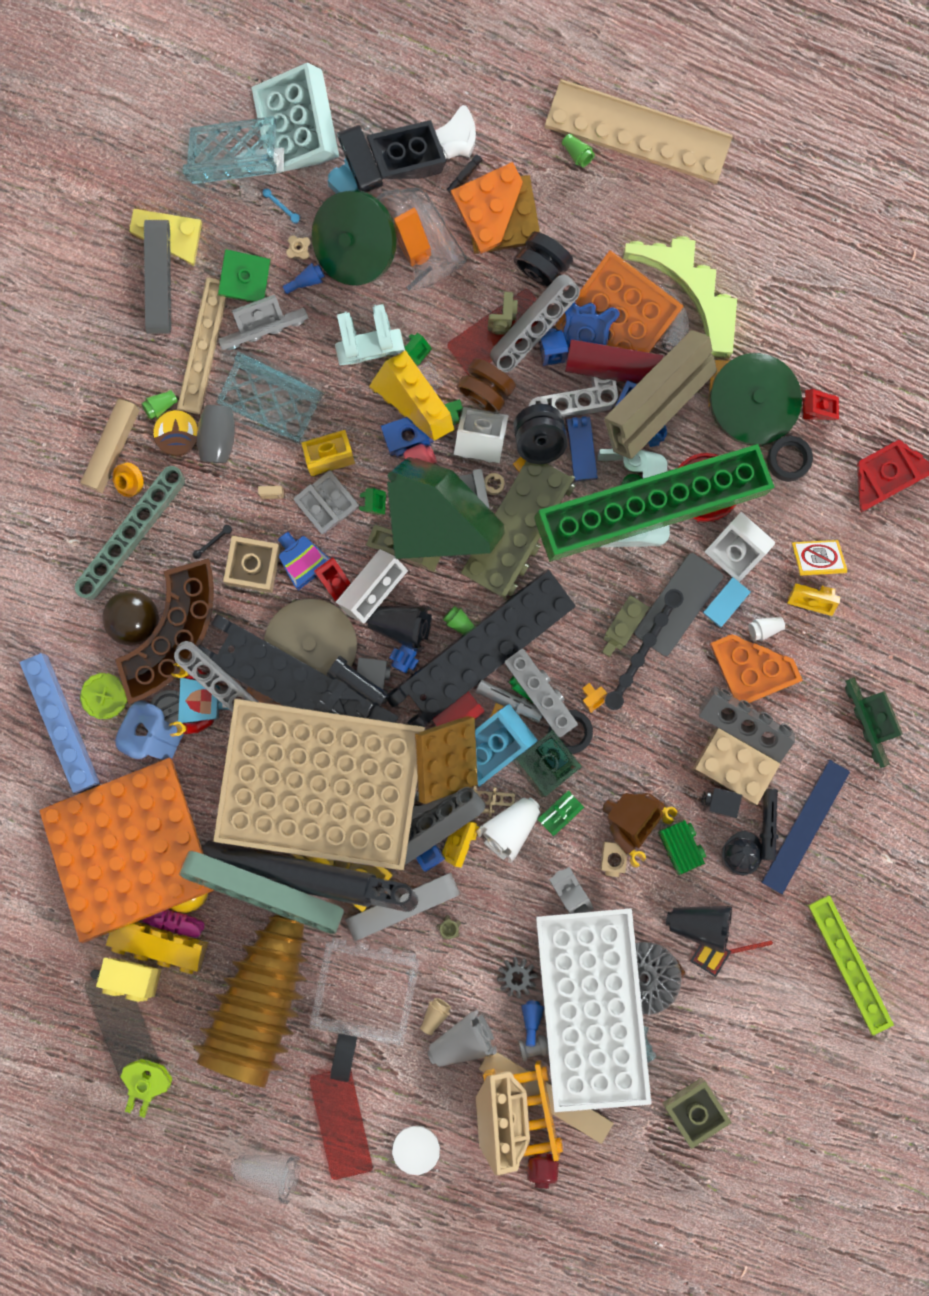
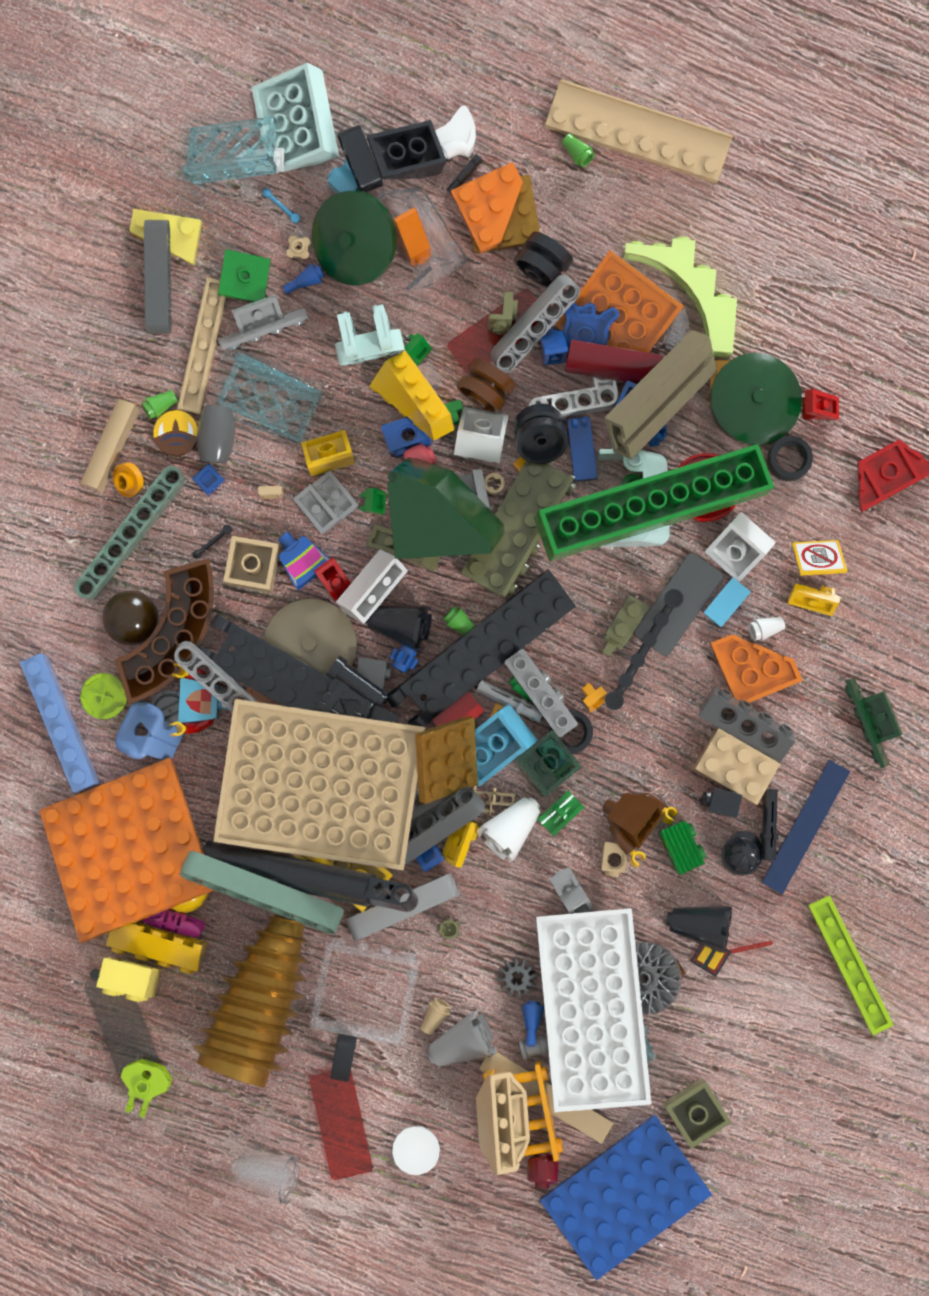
(208, 479): none -> blue tile
(625, 1197): none -> blue plate

